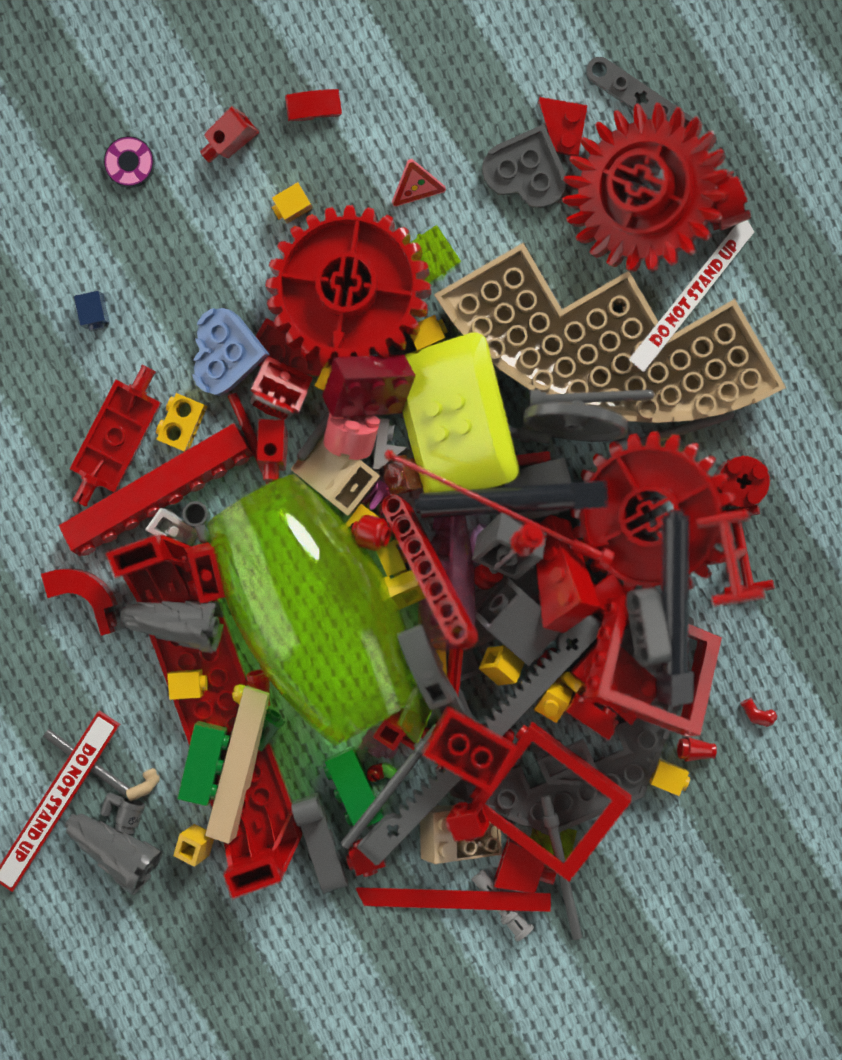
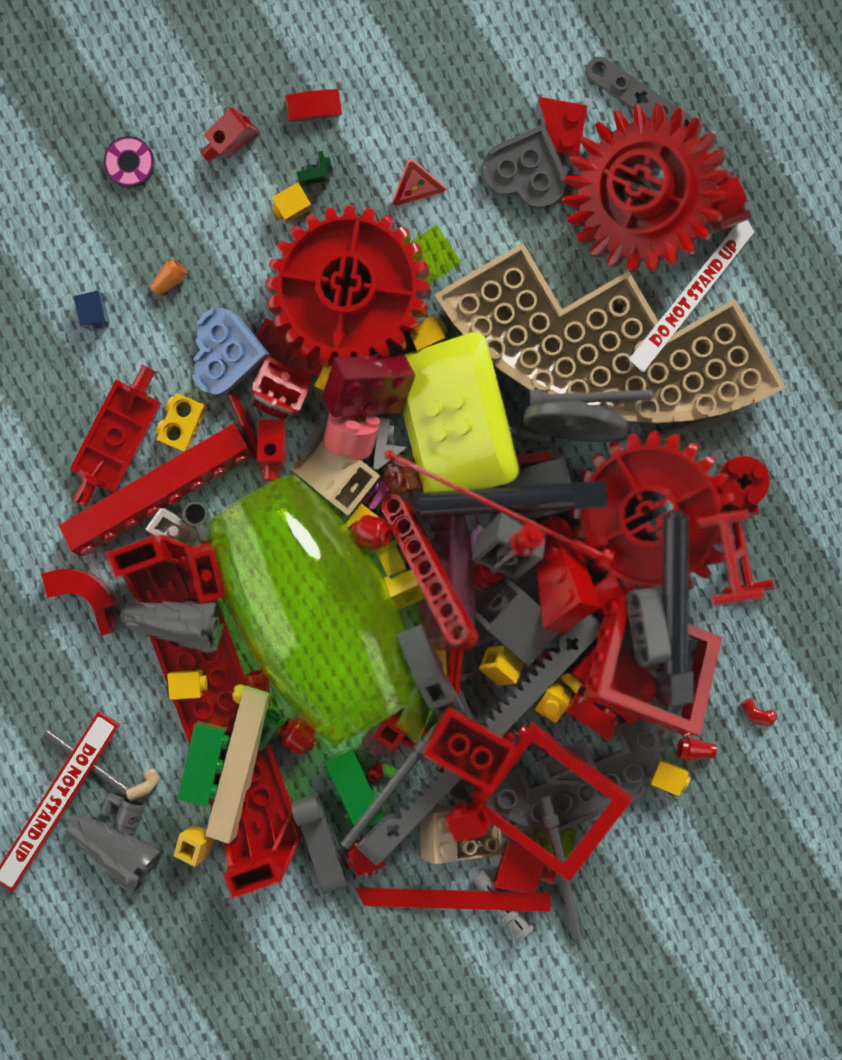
(168, 277): none -> orange cone
(297, 735): none -> red head
(312, 175): none -> dark green bracket

